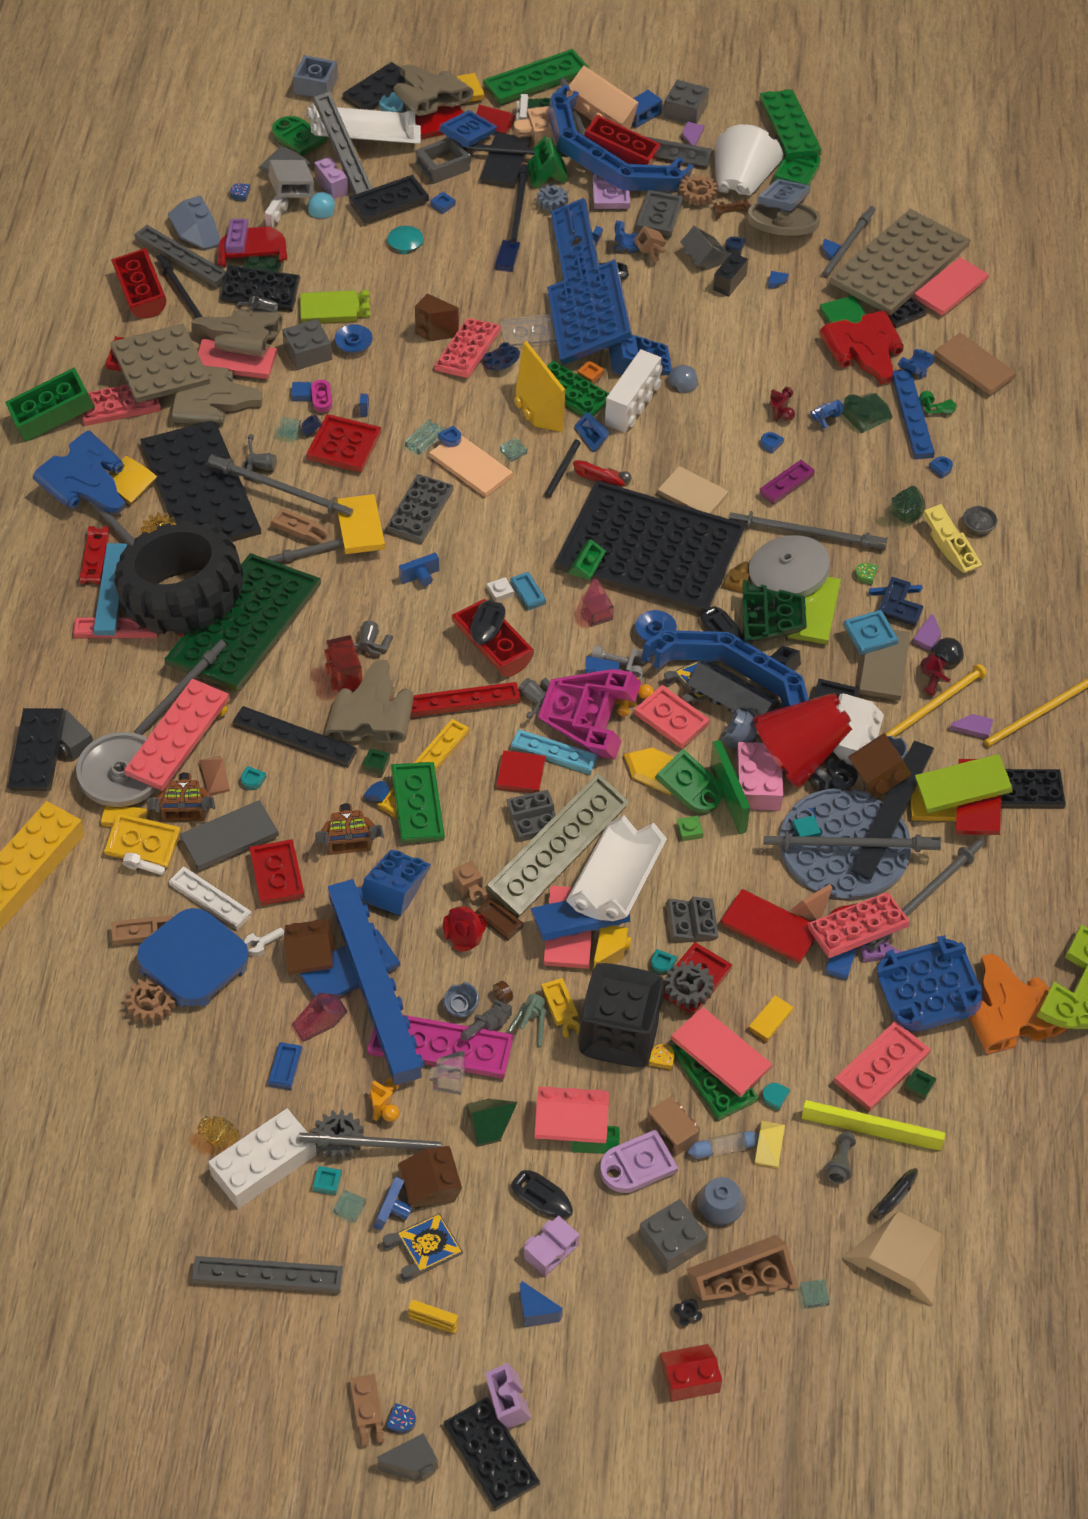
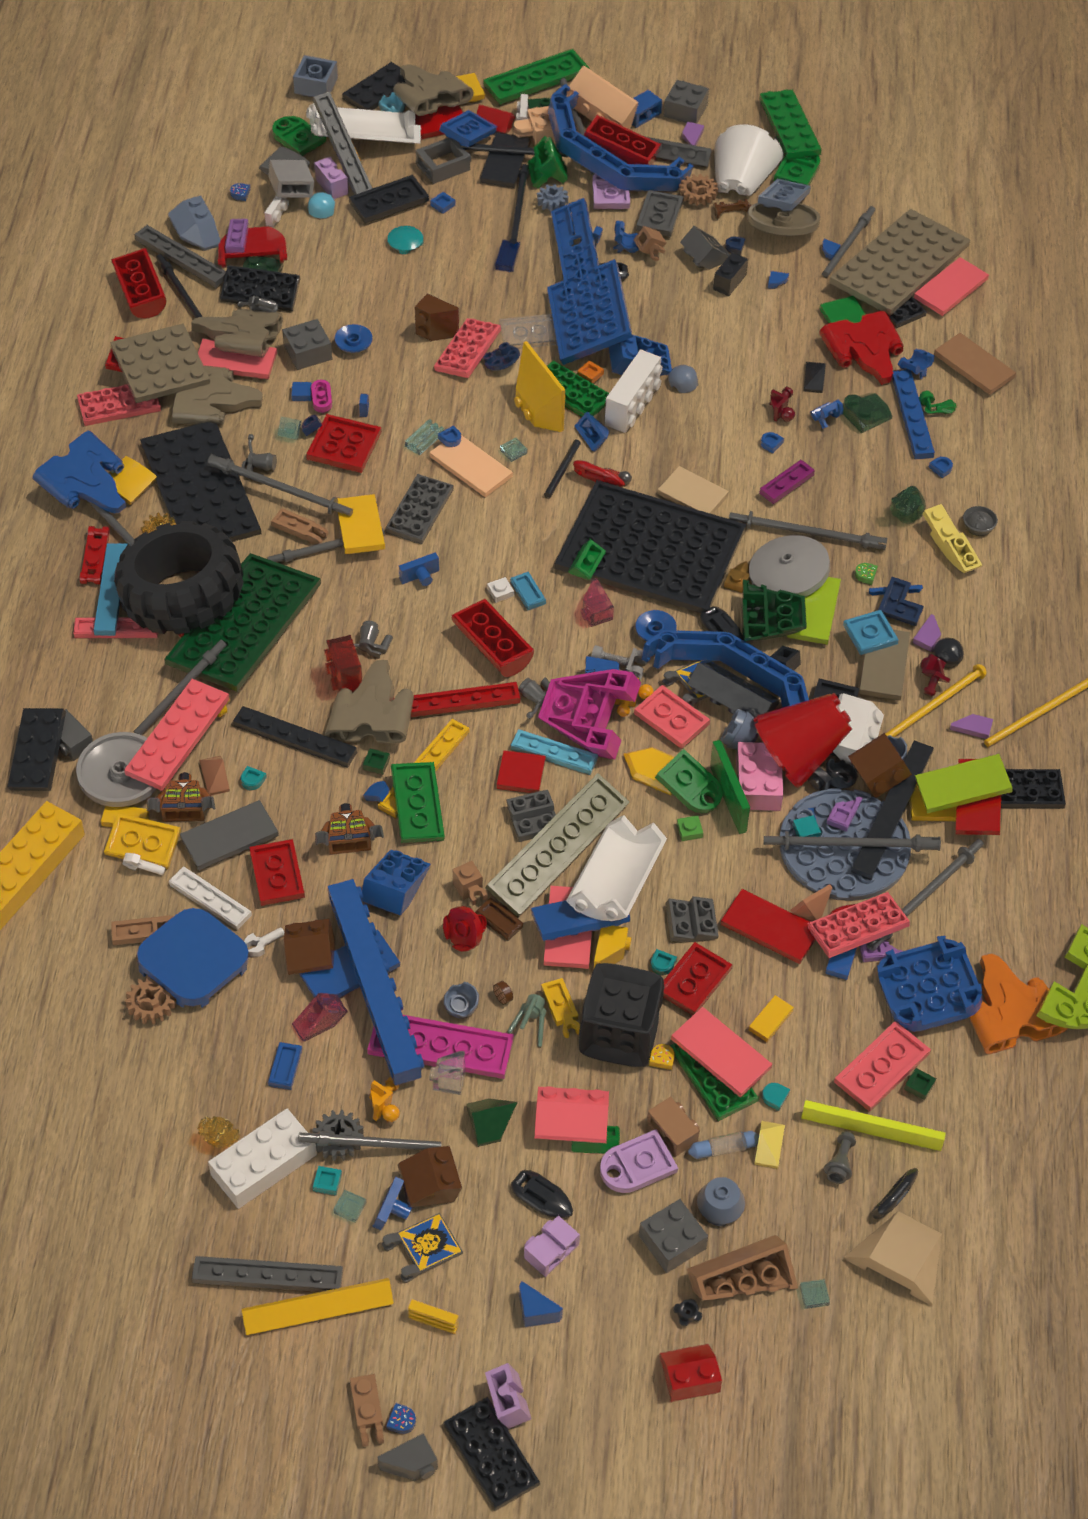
(49, 404): green brick -> none
(317, 1306): none -> yellow tile
(335, 306): lime tile -> none
(487, 621): black piece -> none
(491, 1019): dark grey piece -> none
(688, 985): dark grey gear -> none
(814, 377): none -> black slope
(843, 813): none -> medium lavender tile

